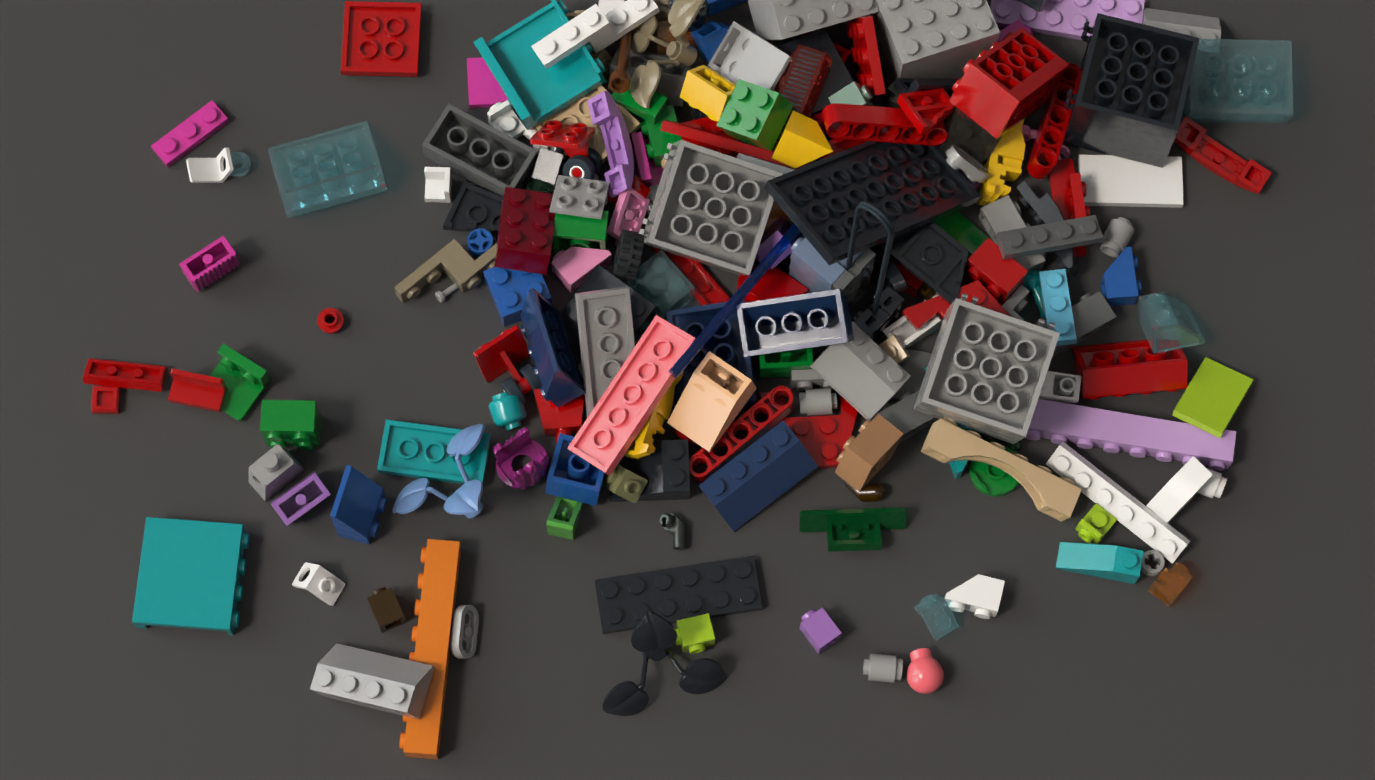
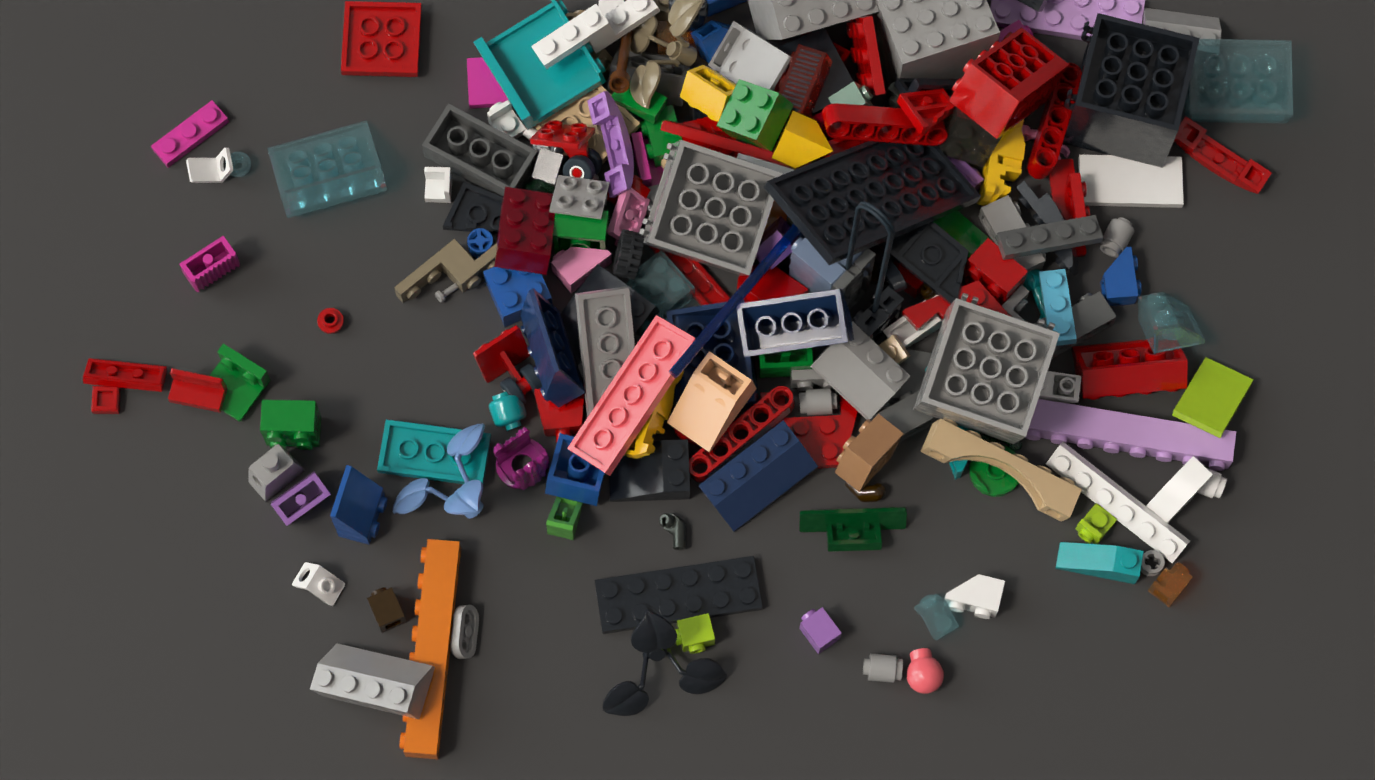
(190, 574): teal panel -> none
(625, 483): olive bracket -> none
(972, 168): light grey plate -> none

